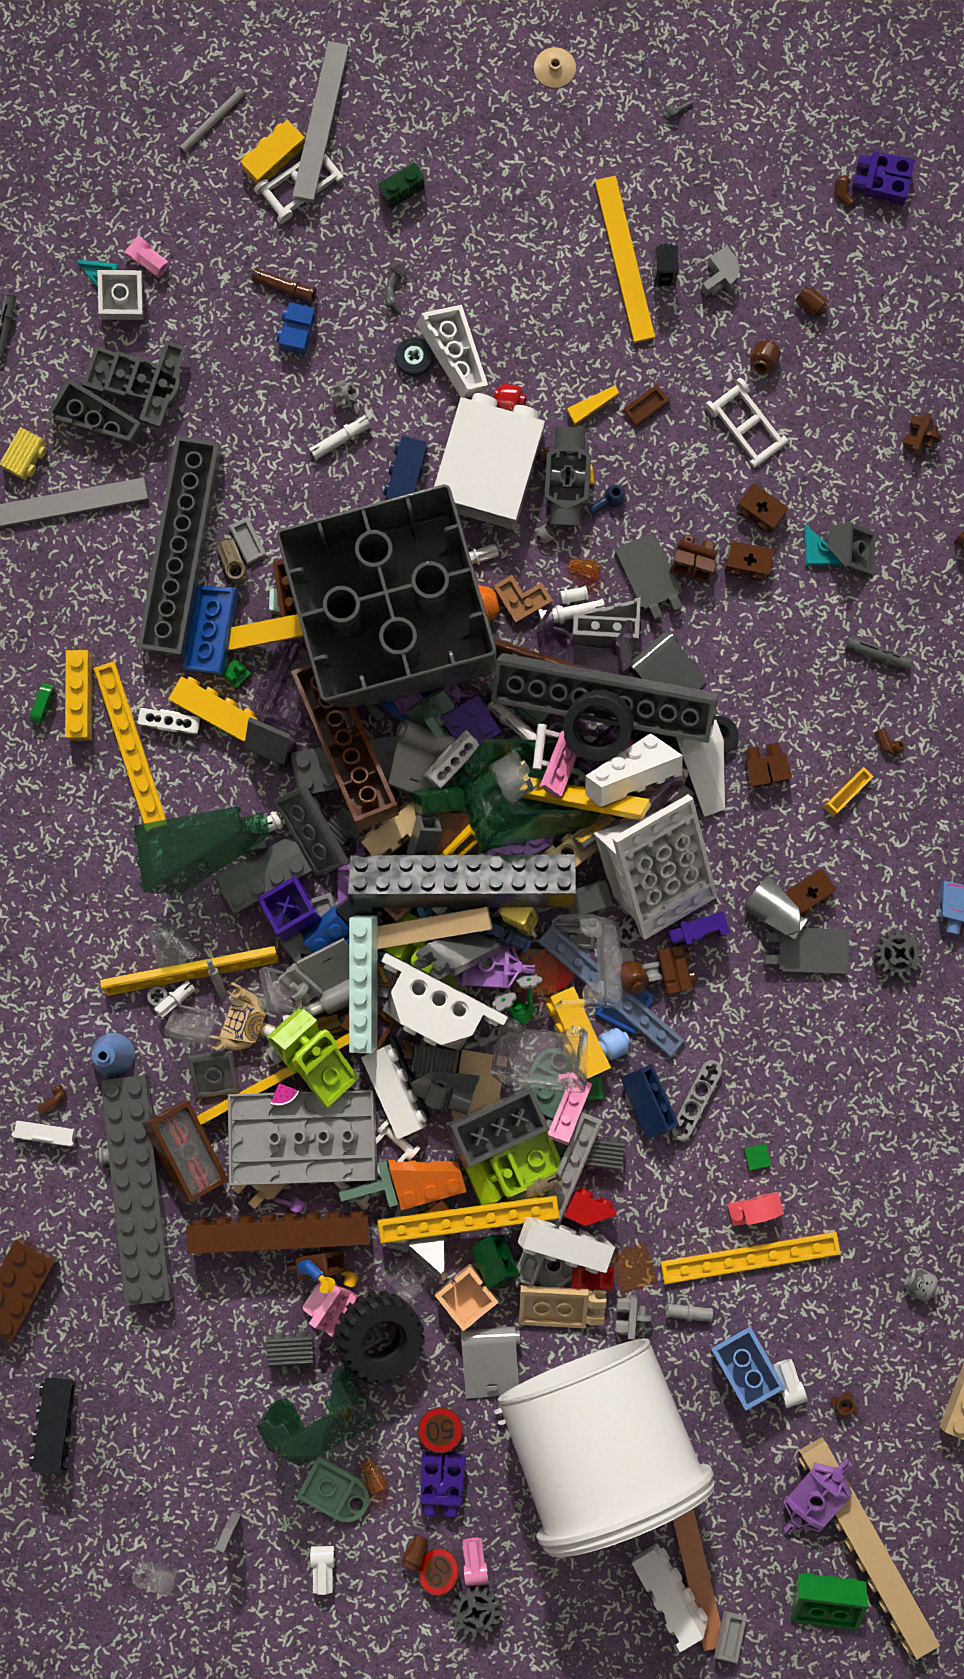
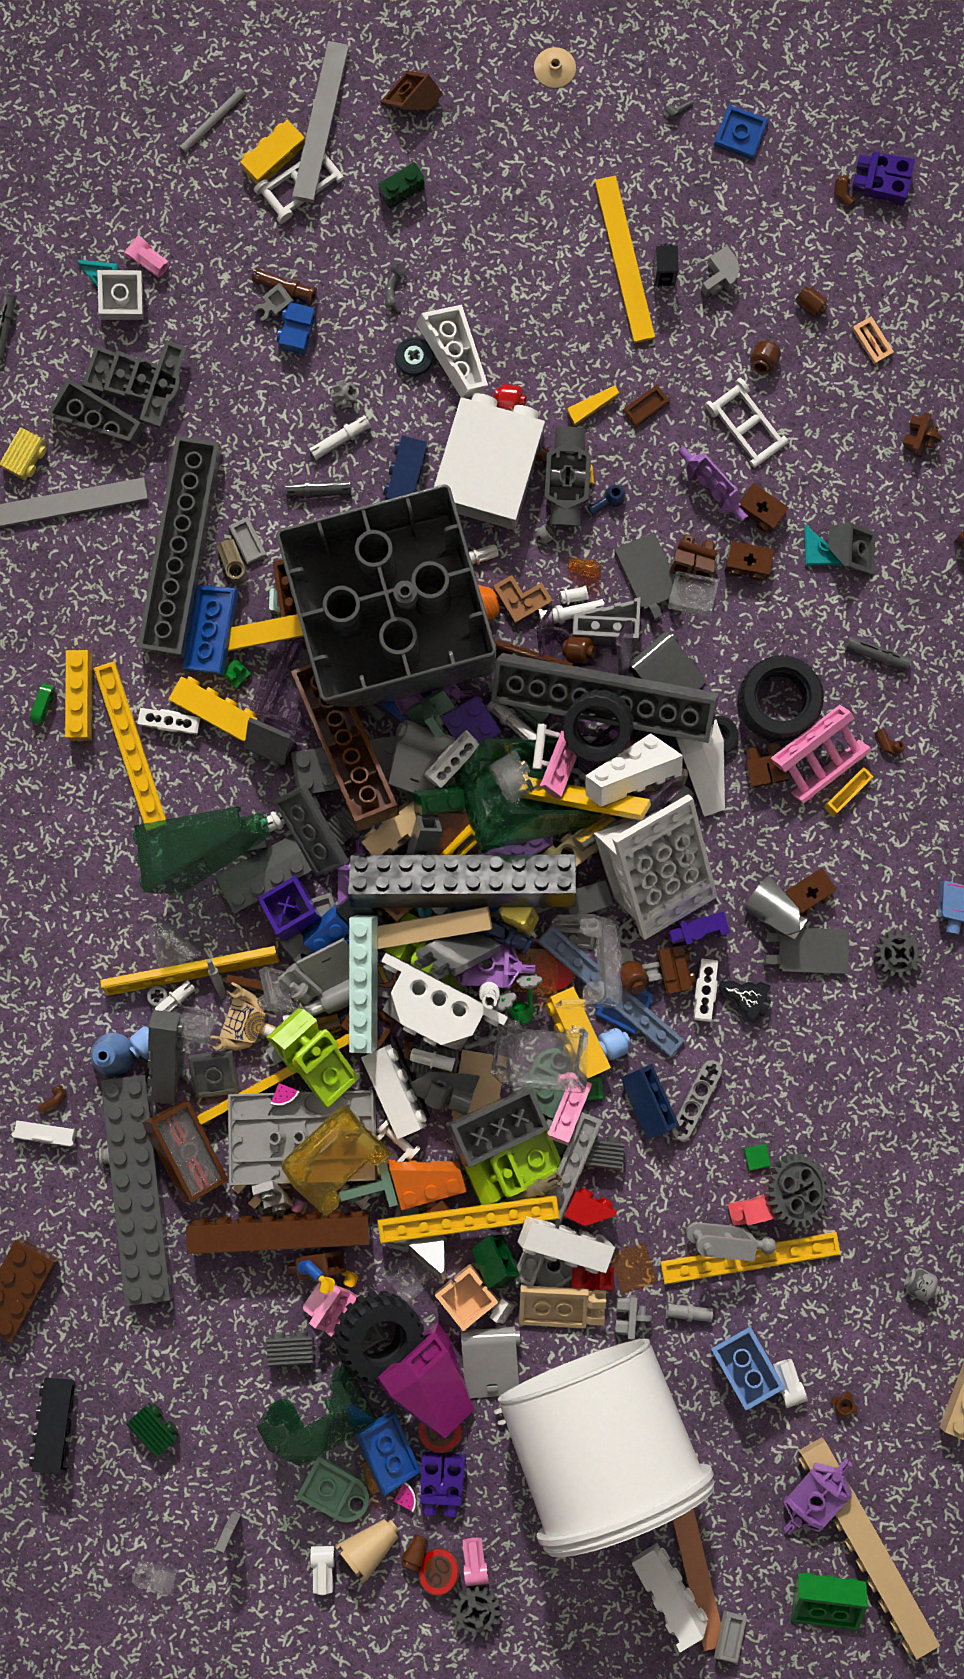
(140, 1043): none -> light blue head
(153, 1429): none -> dark green brick
(165, 1056): none -> dark grey wedge
(244, 982): none -> reddish brown tile
(273, 1197): none -> light grey slope
(276, 301): none -> light grey plate
(317, 488): none -> dark grey pin
(333, 1157): none -> clear yellow windscreen
(368, 1547): none -> tan cone
(388, 1453): none -> blue tile
(405, 601): none -> dark grey brick
(406, 1496): none -> dark pink tile
(413, 92): none -> reddish brown slope
(430, 1383): none -> magenta wedge
(432, 1059): none -> white axle
(489, 994): none -> white pin
(501, 1311): none -> white plate
(579, 650): none -> reddish brown head
(693, 594): none -> clear tile
(711, 997): none -> white piece
(715, 480): none -> medium lavender plate
(727, 1241): none -> light grey piece
(740, 132): none -> blue tile
(747, 998): none -> black rock
(797, 672): none -> black tyre
(803, 1210): none -> dark grey gear
(810, 740): none -> bright pink fence
(881, 356): none -> light nougat tile

